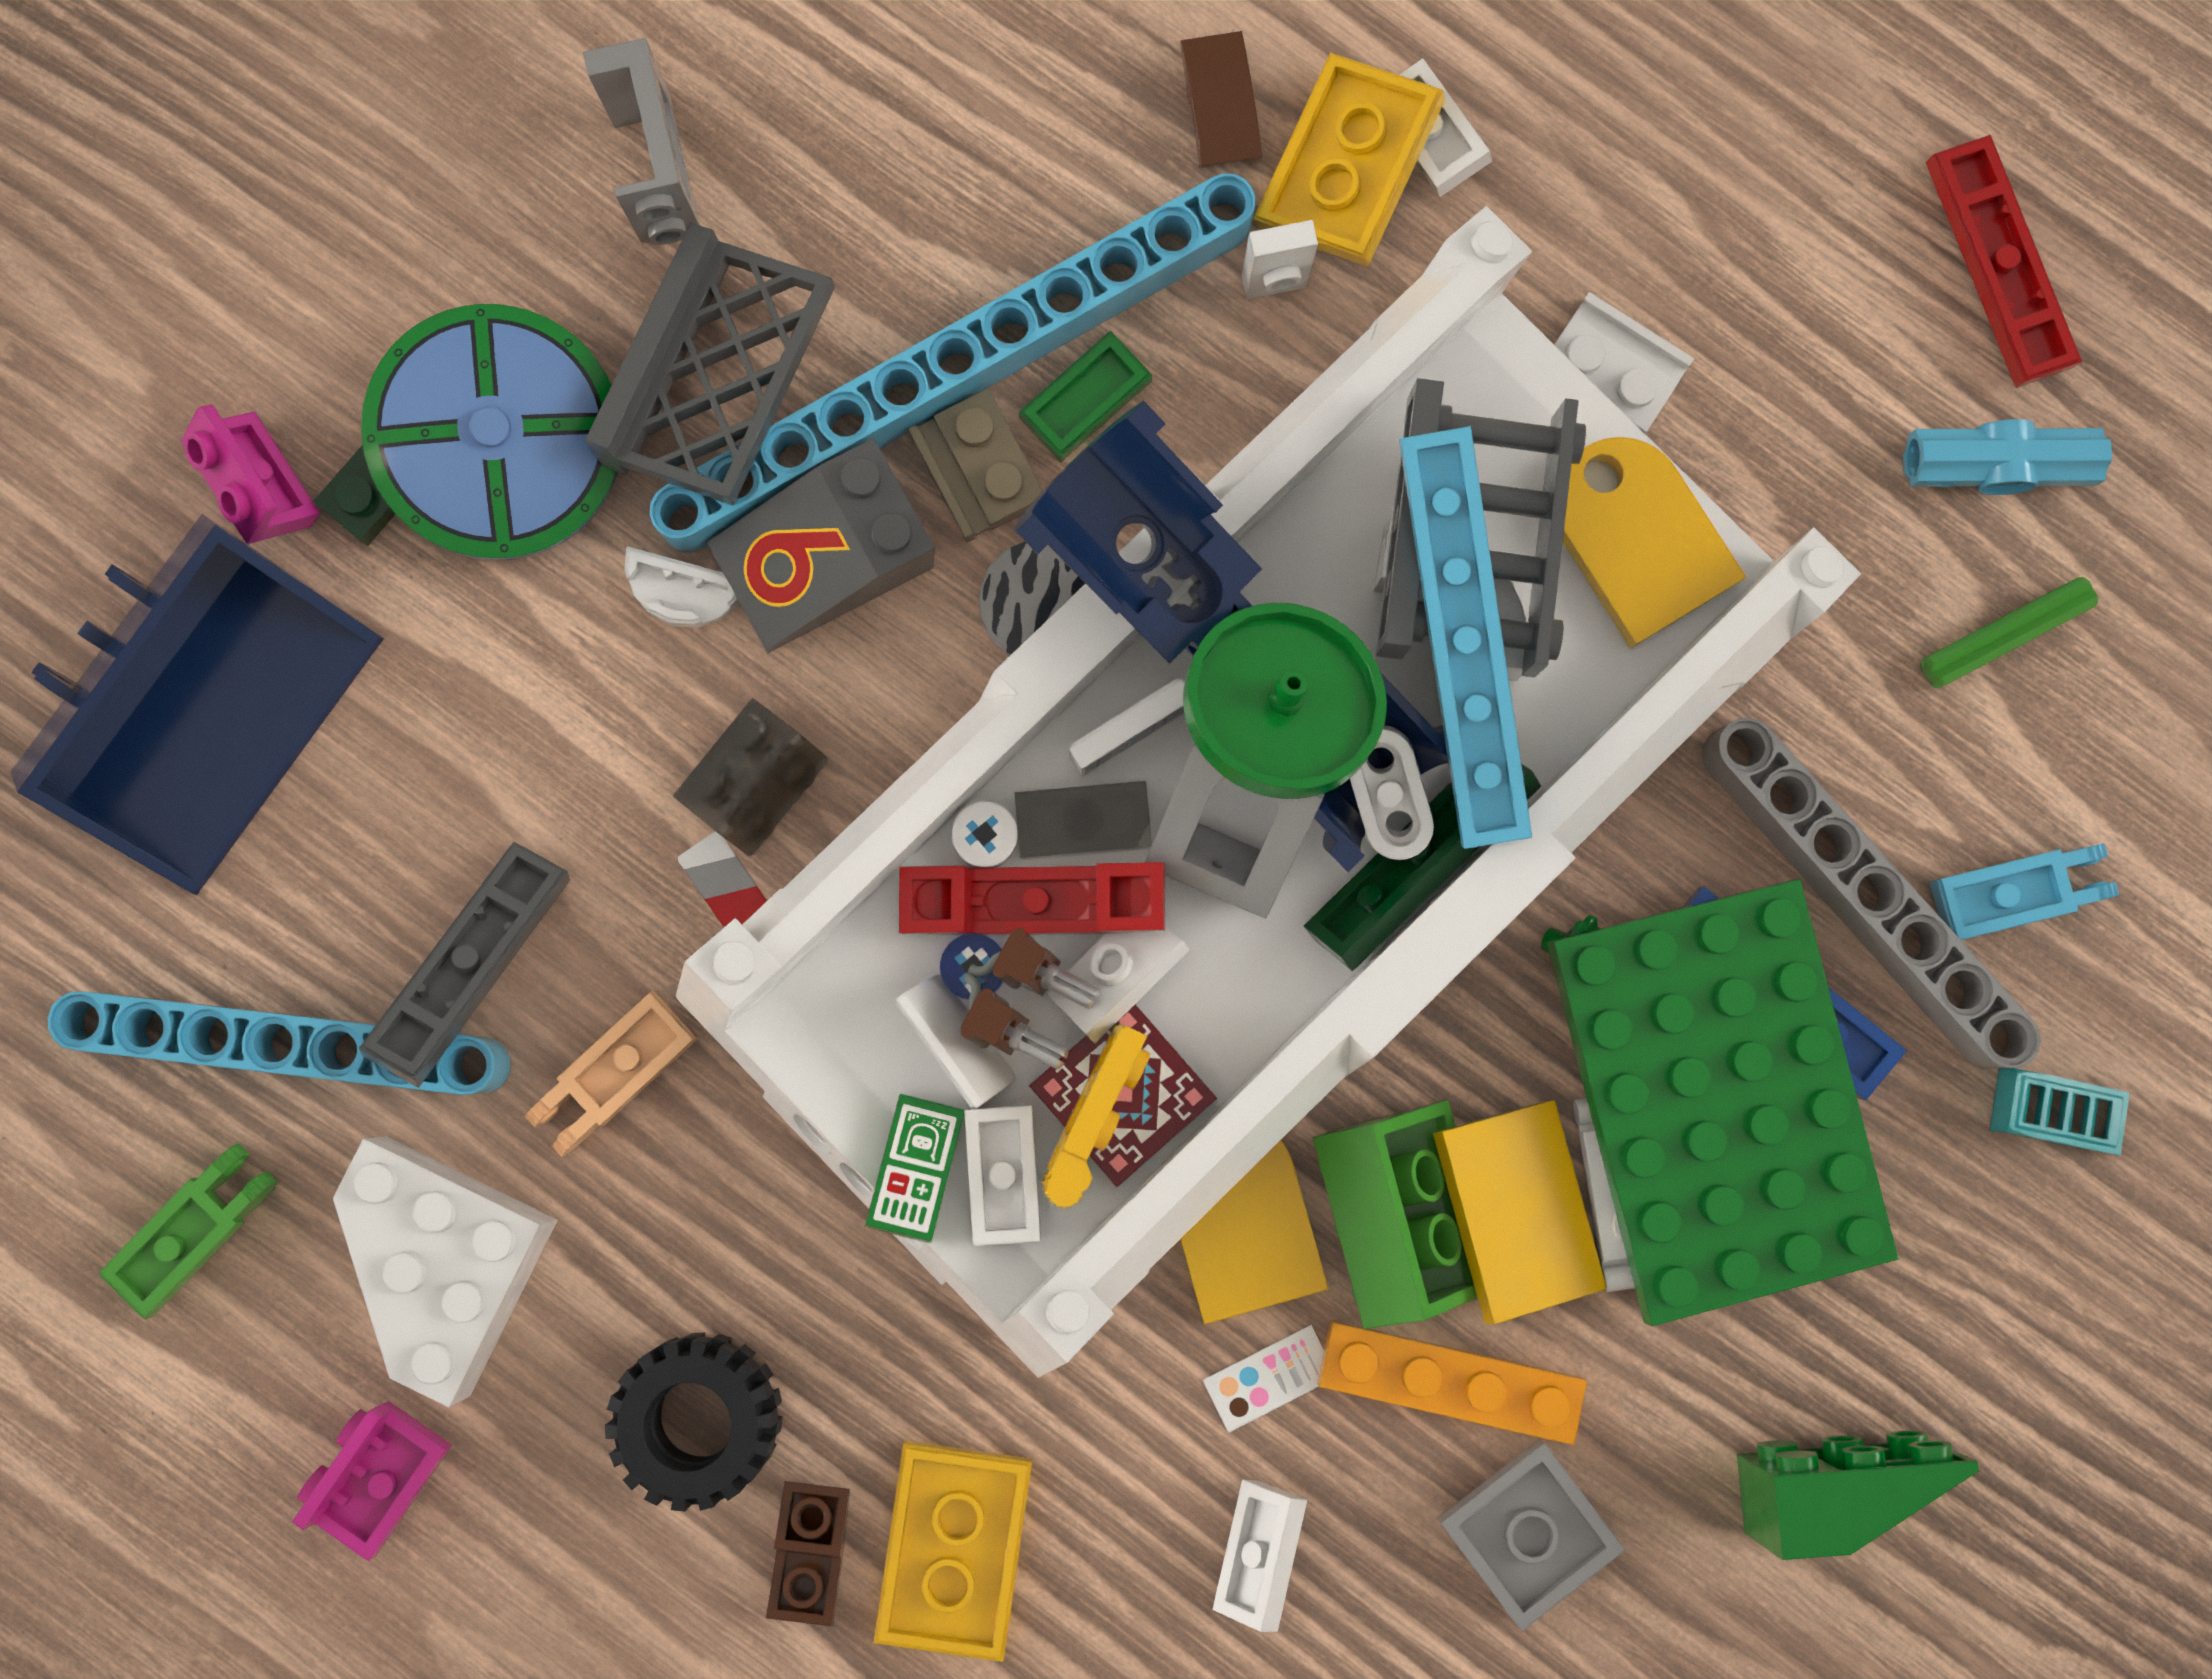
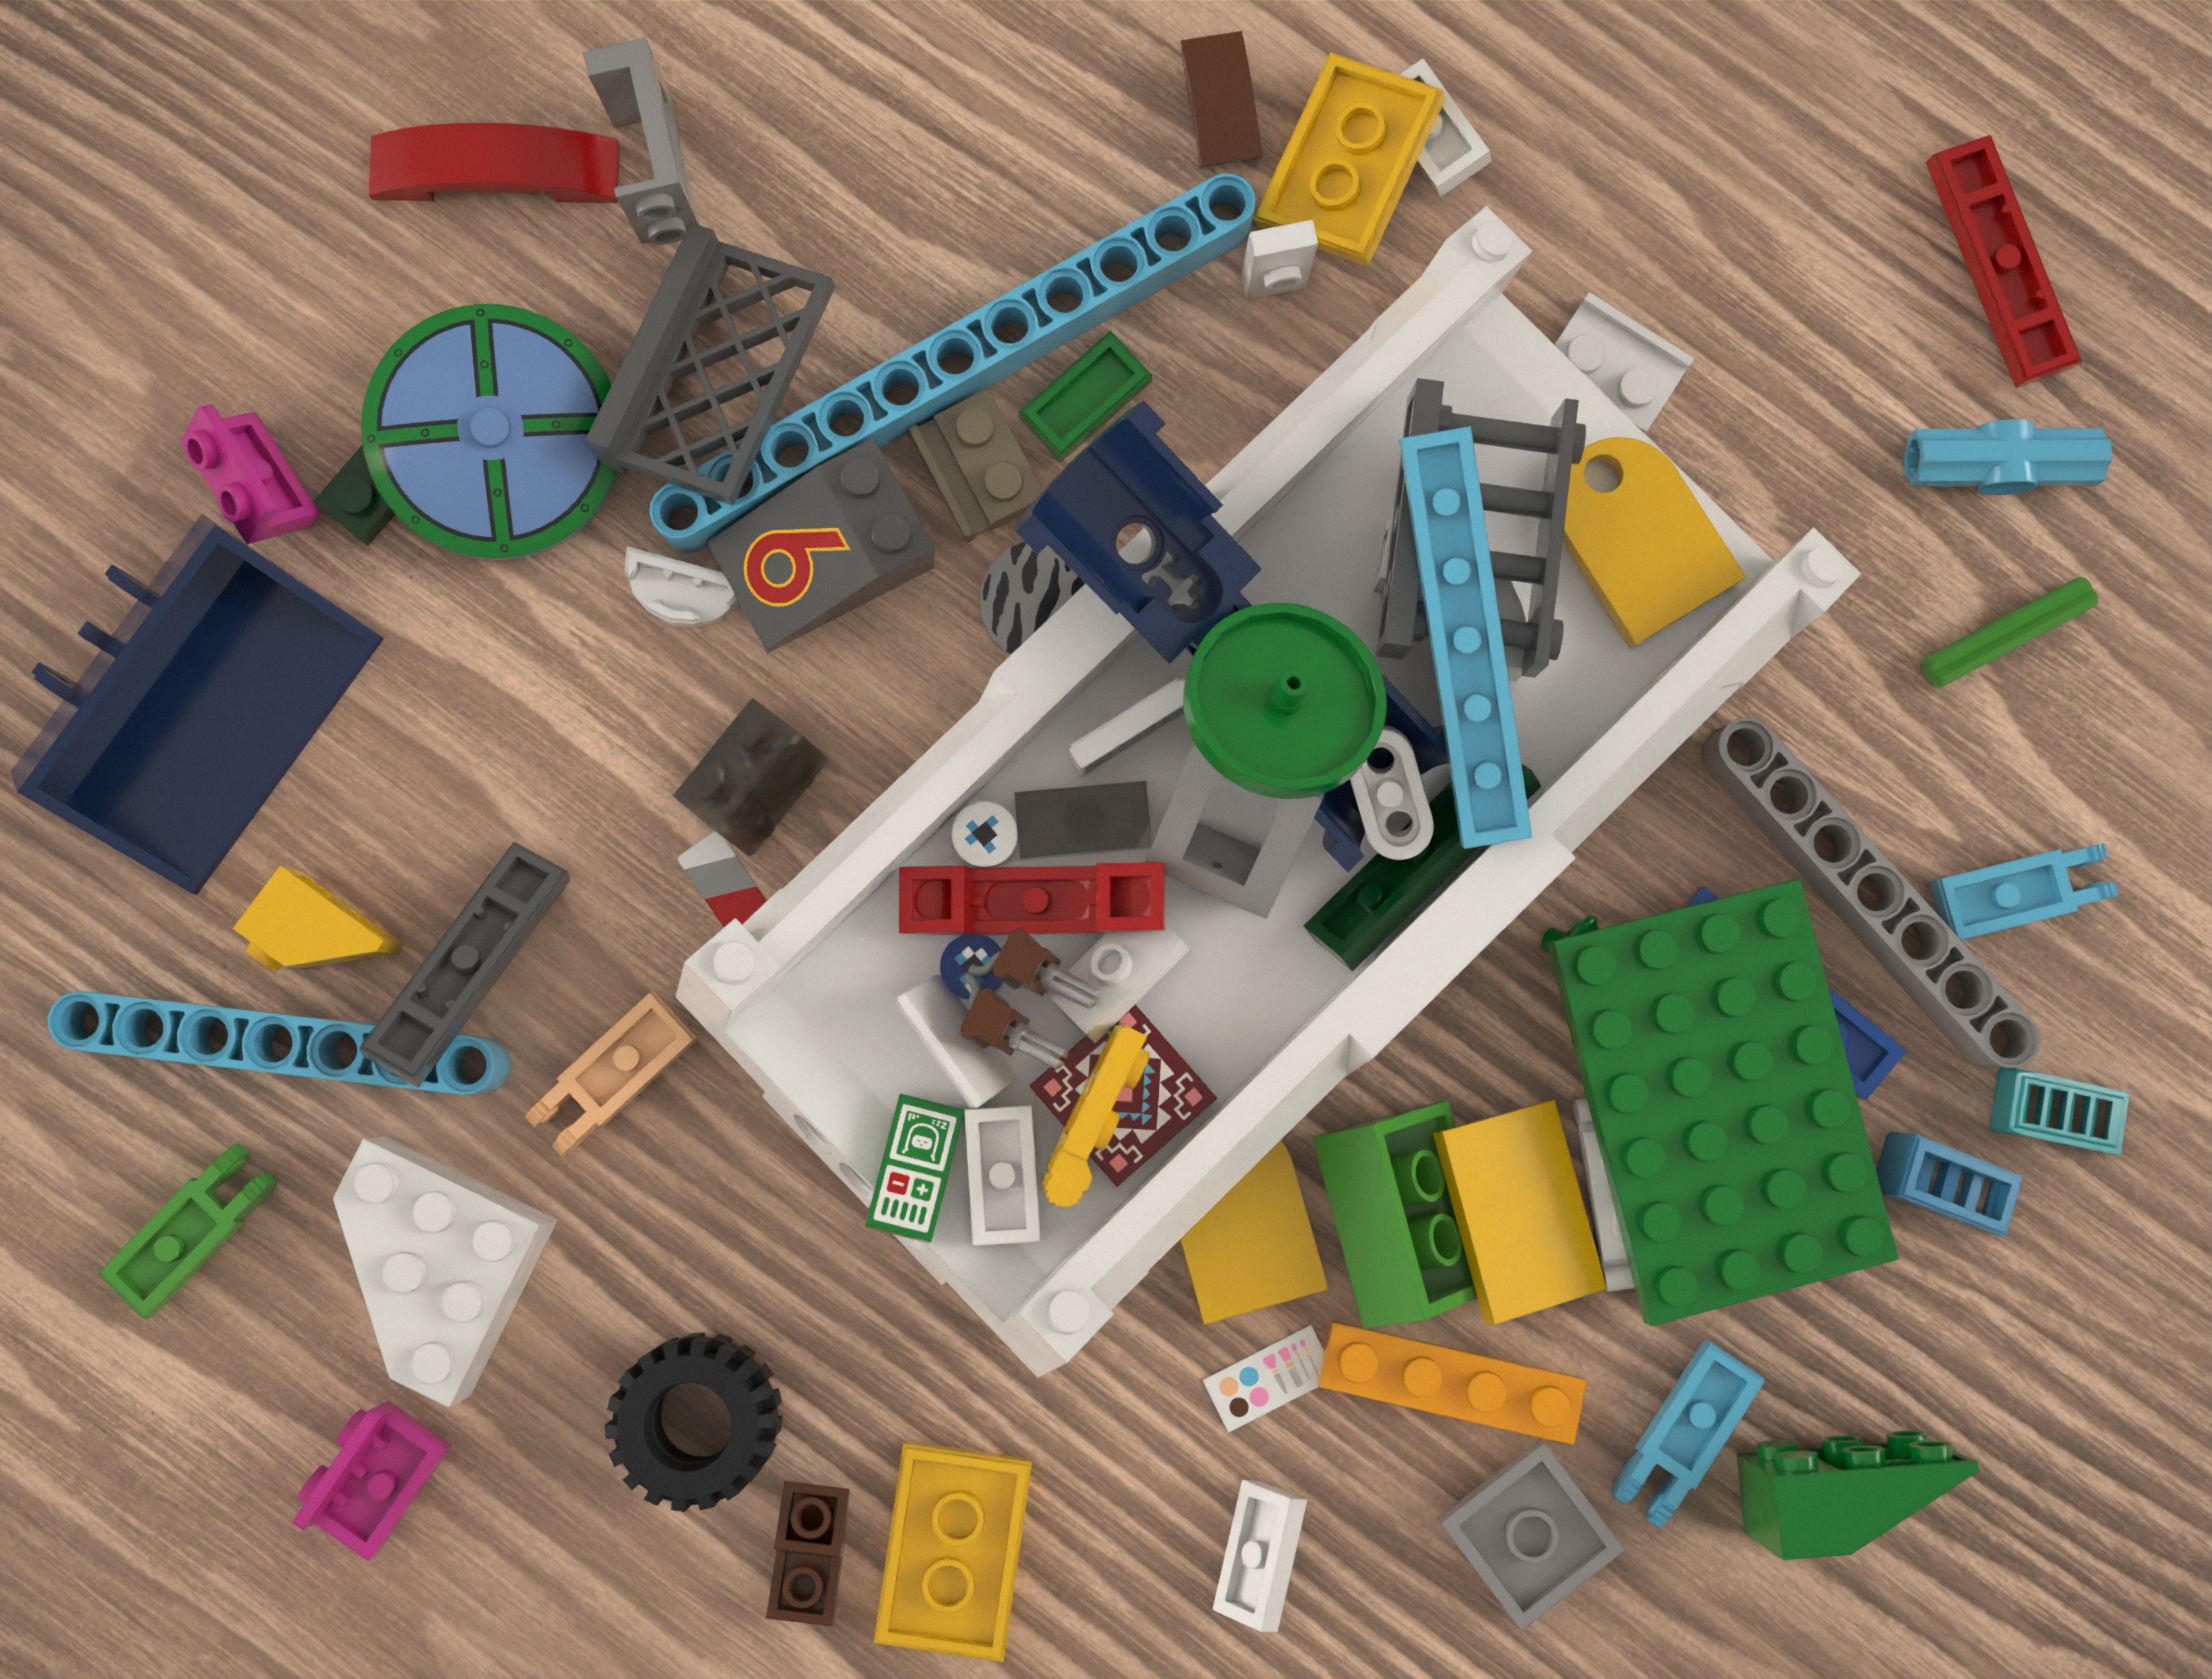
(307, 926): none -> yellow slope
(493, 158): none -> red slope
(1689, 1429): none -> medium azure hinge
(1907, 1171): none -> dark azure slope

